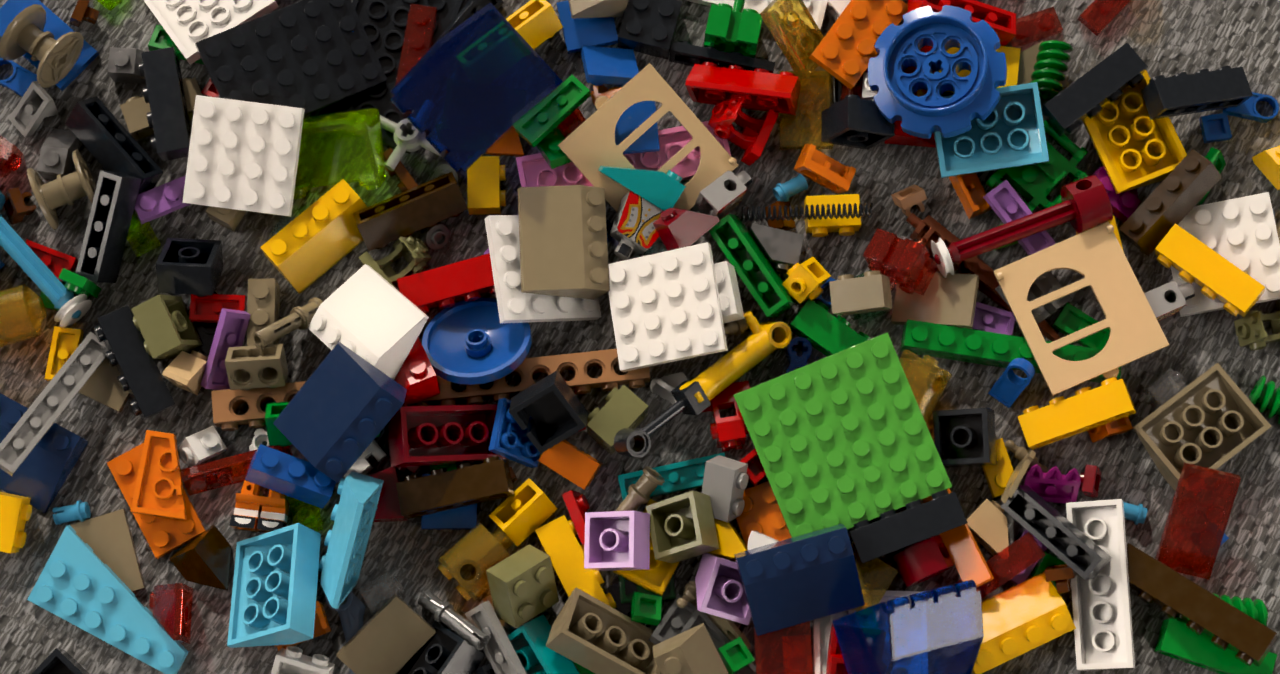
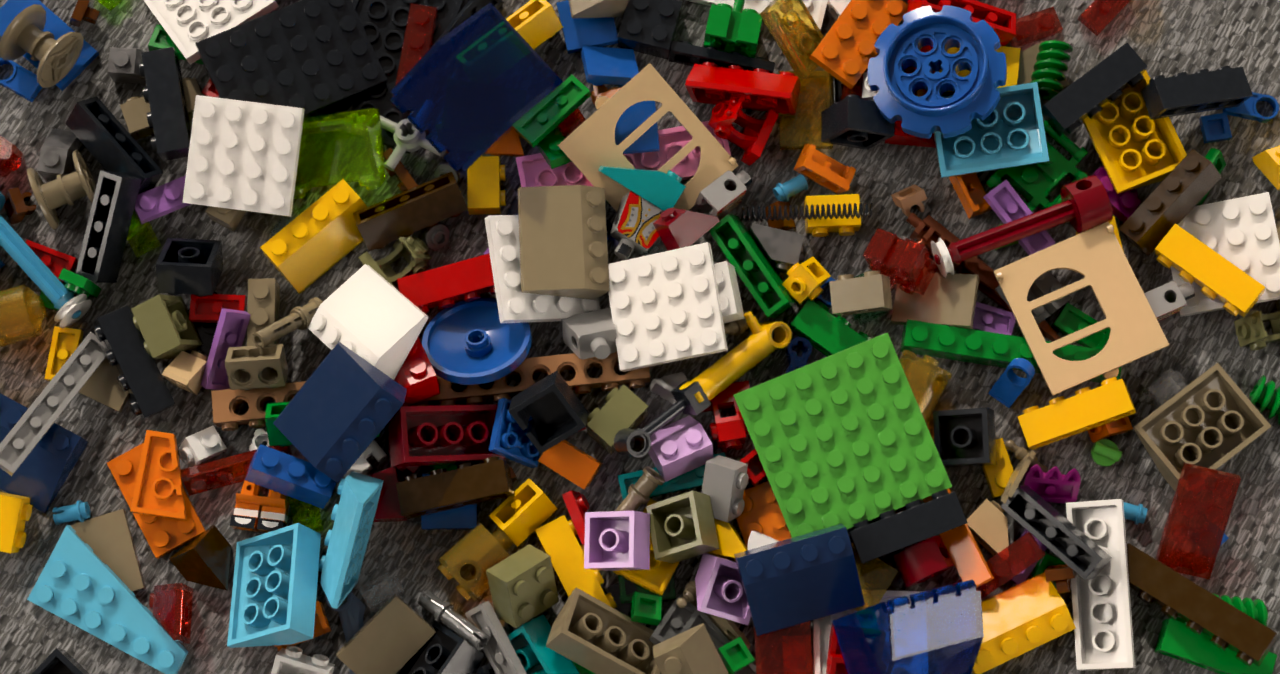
(32, 110): light grey slope -> none
(590, 334): none -> light grey torso
(680, 448): none -> lavender slope
(1090, 481): dark red plate -> none
(1105, 453): none -> bright green plate

